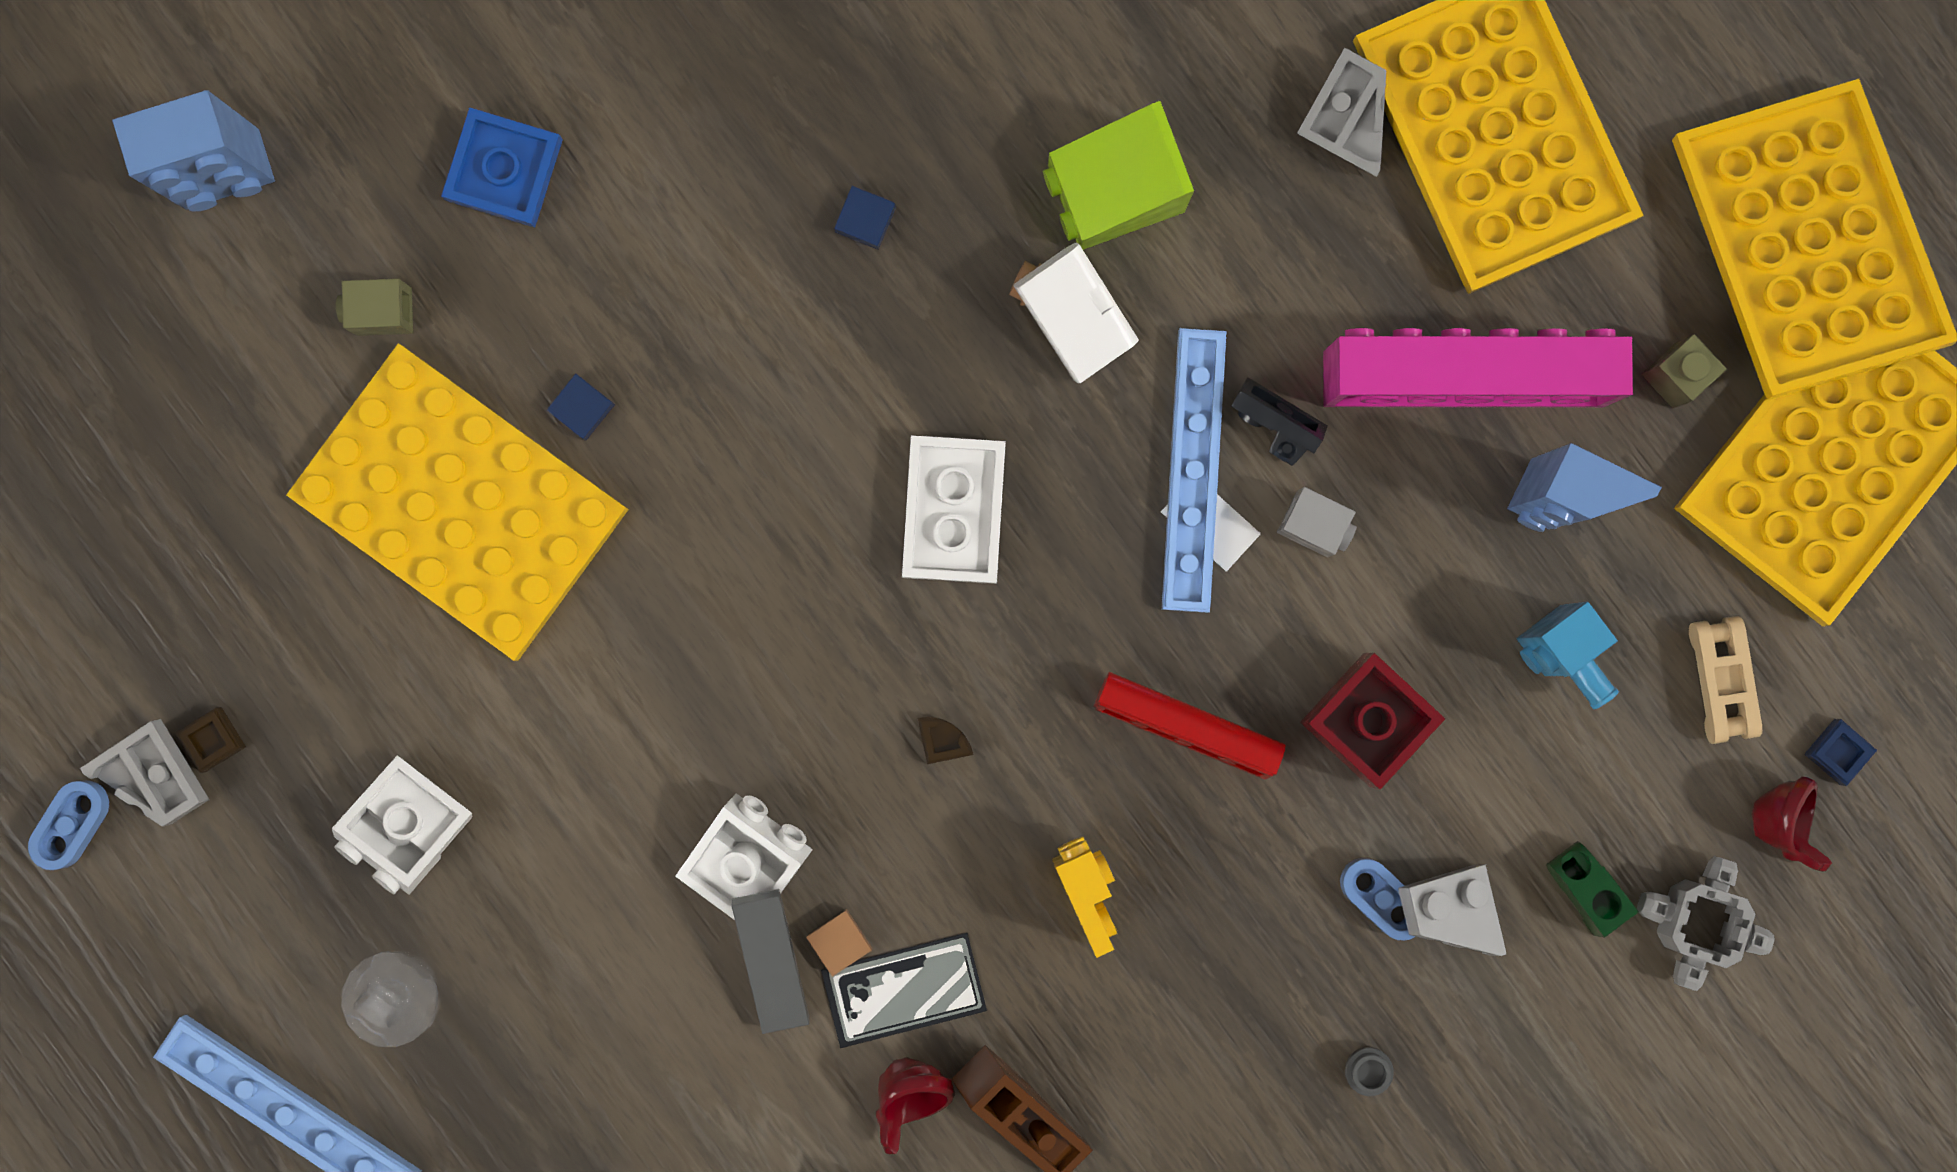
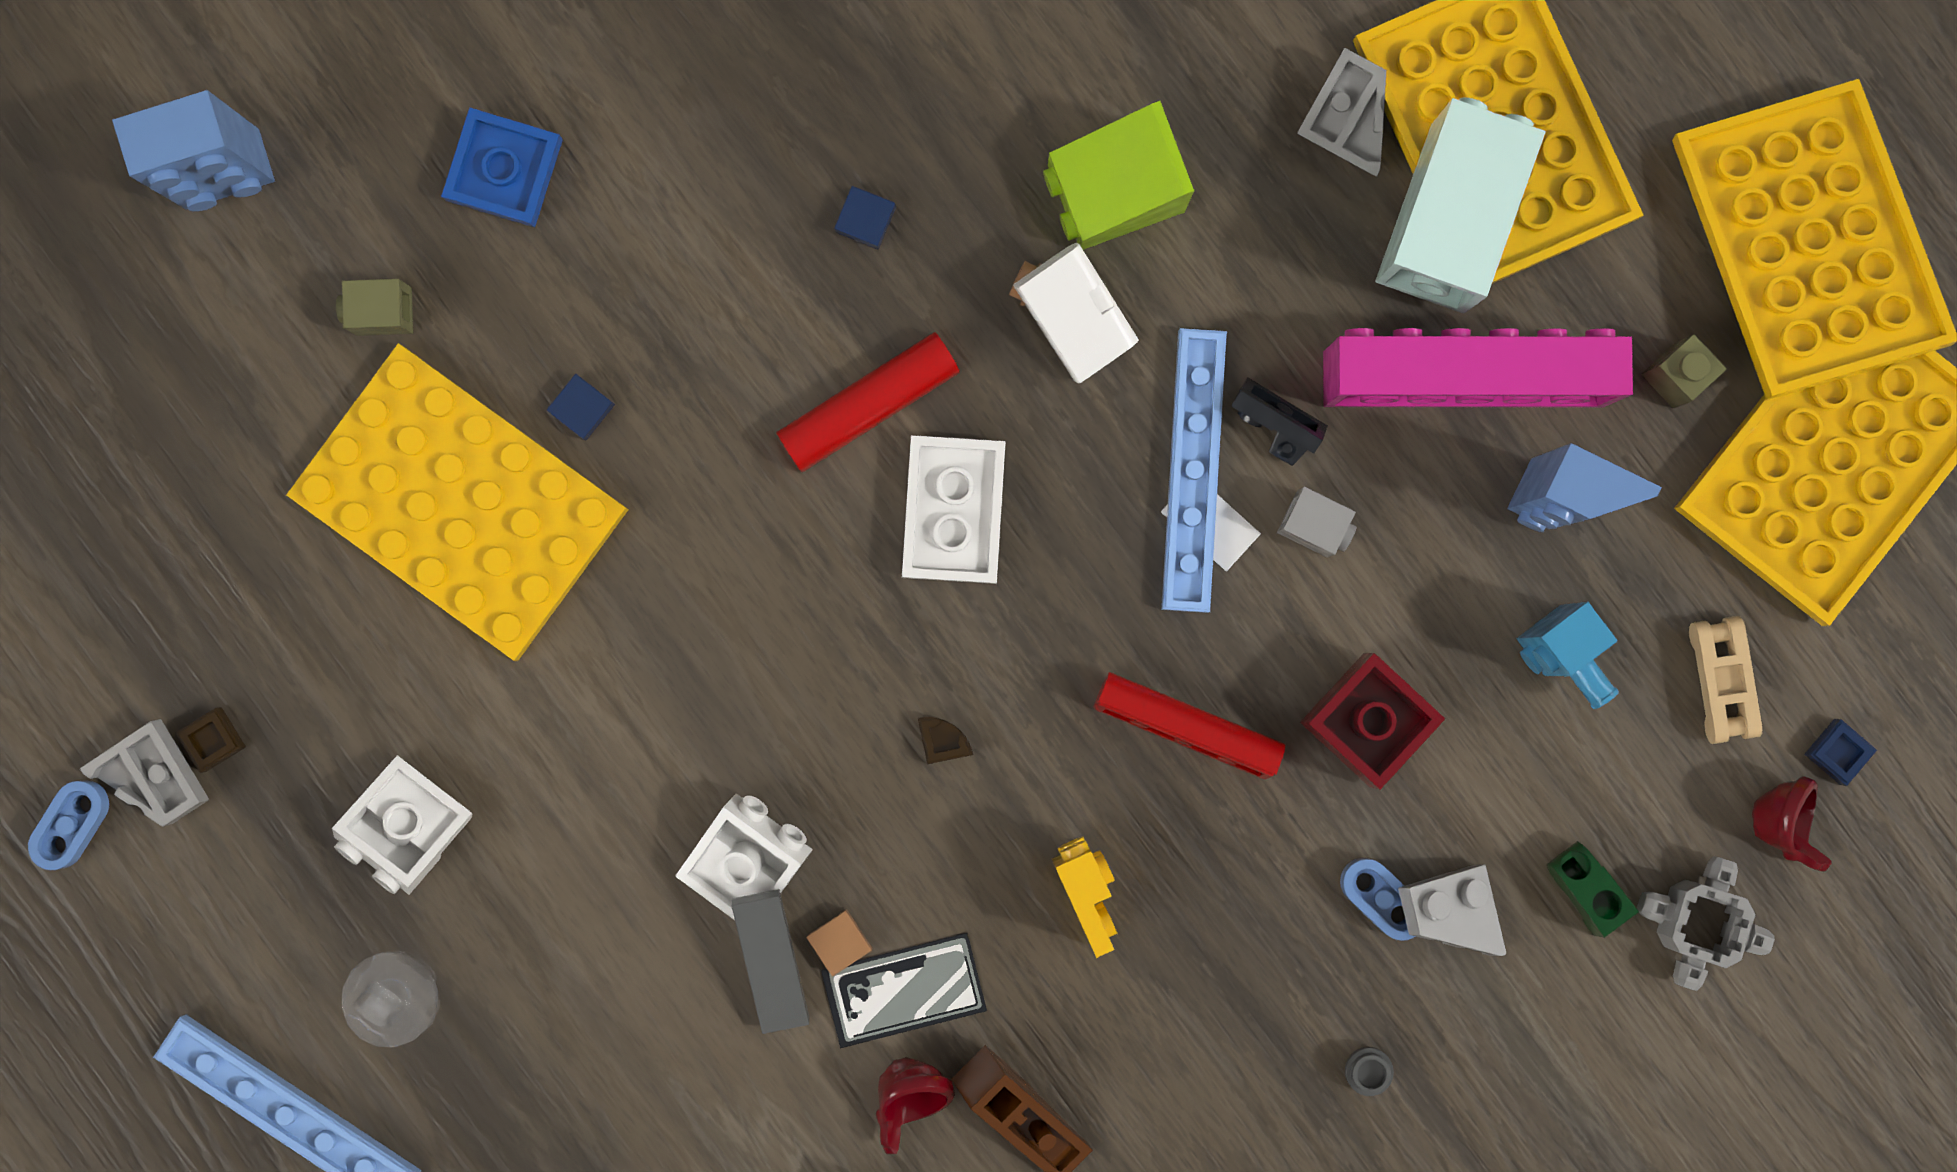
(868, 402): none -> red brick
(1461, 205): none -> light aqua brick

